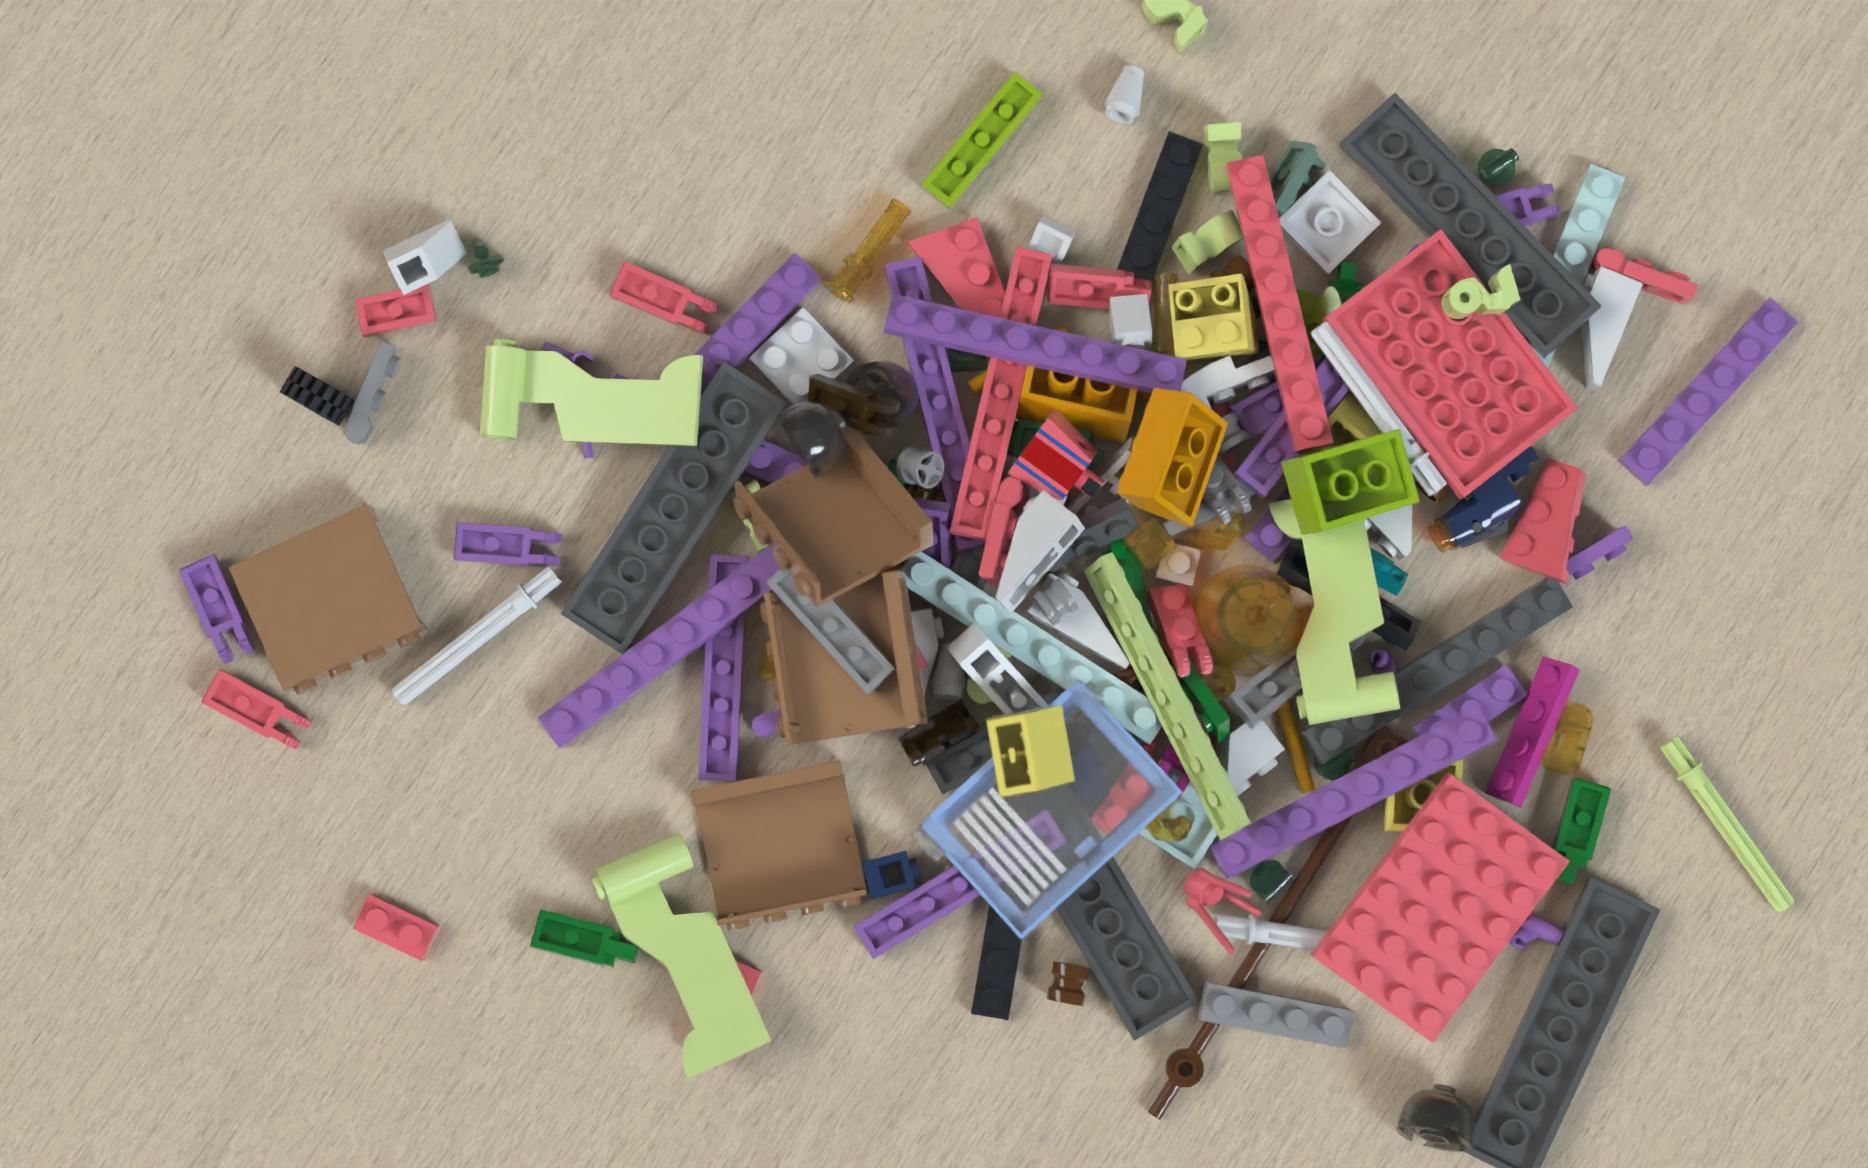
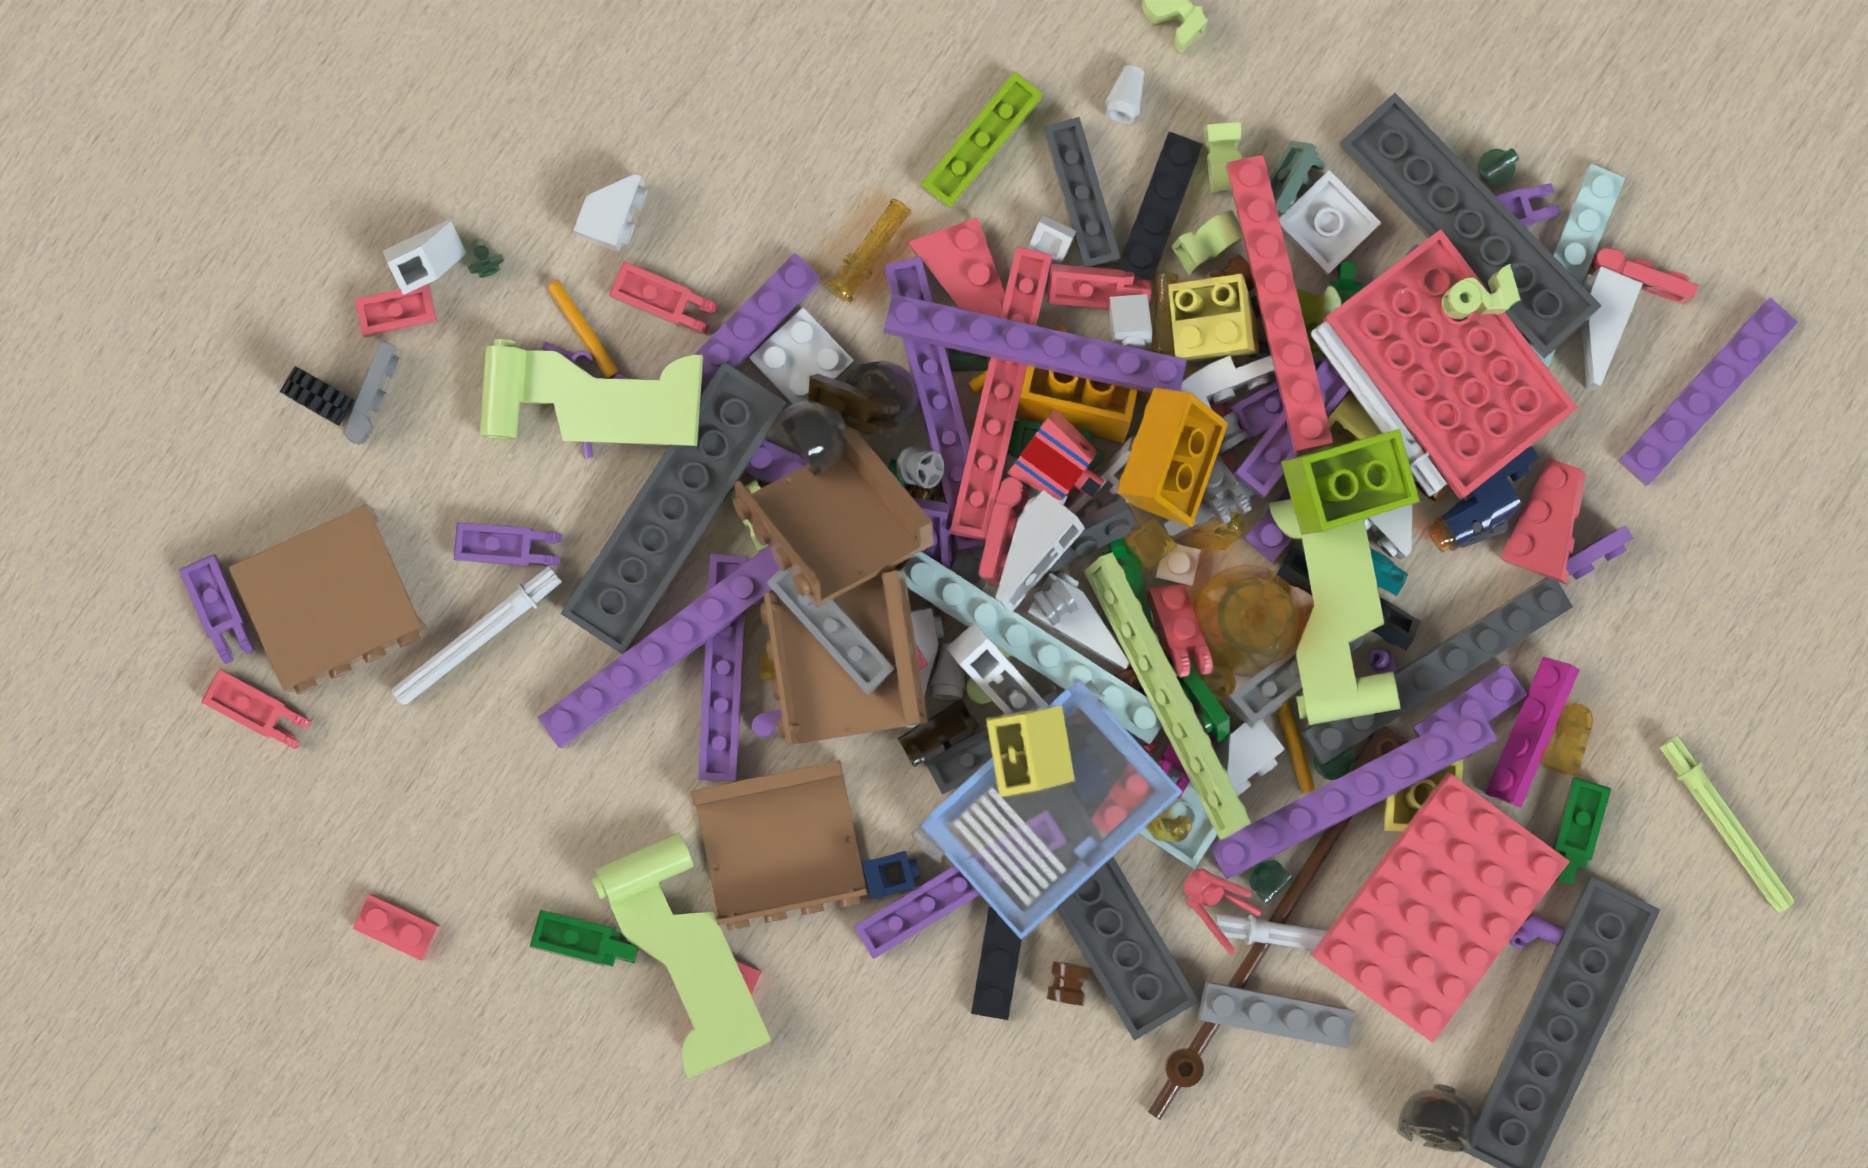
(583, 329): none -> light orange bar
(609, 211): none -> white slope
(1081, 193): none -> dark grey plate

